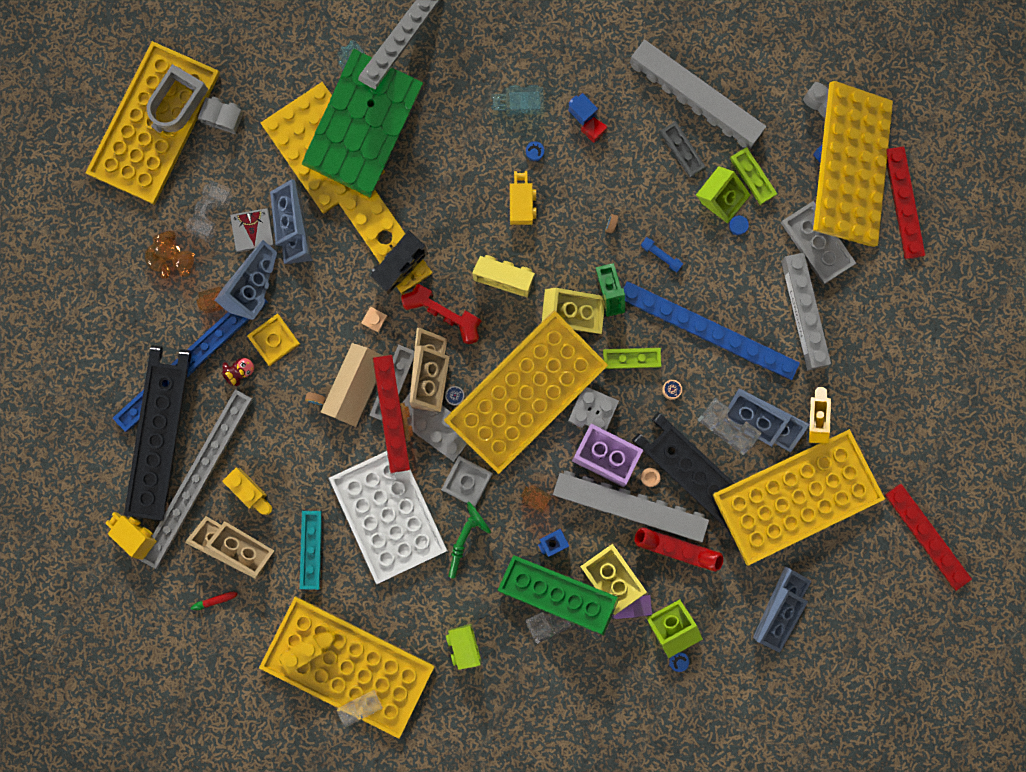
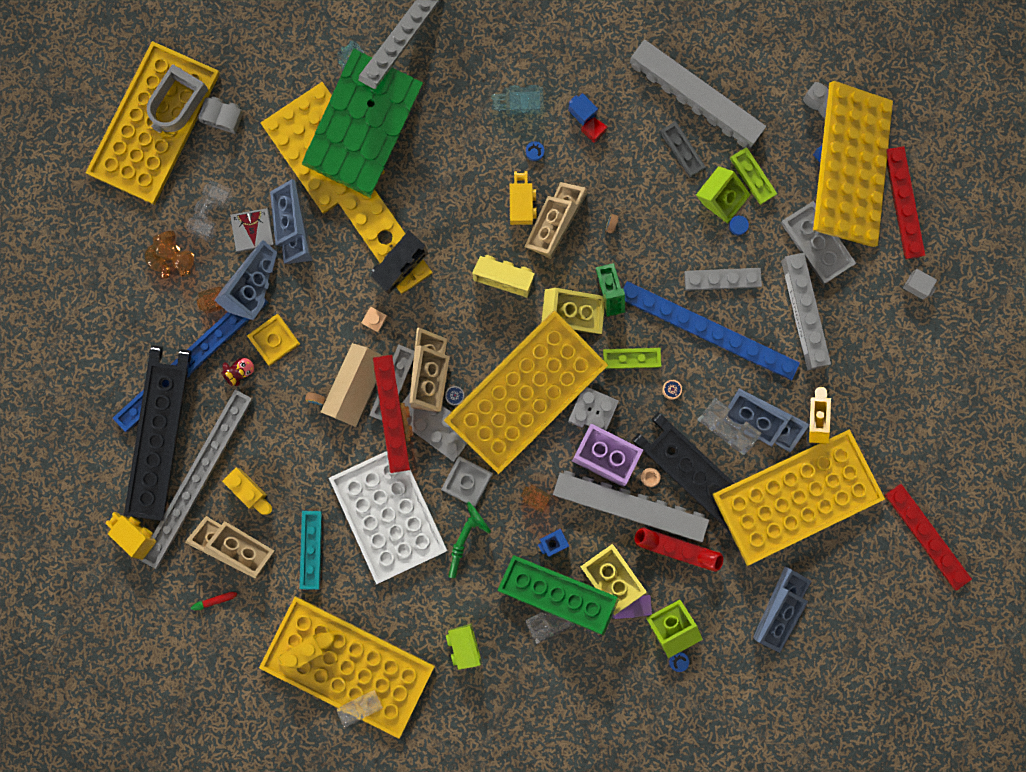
(422, 297): red plate -> none
(555, 219): none -> tan slope
(648, 245): blue bar -> none
(722, 279): none -> light grey plate
(920, 284): none -> light grey brick

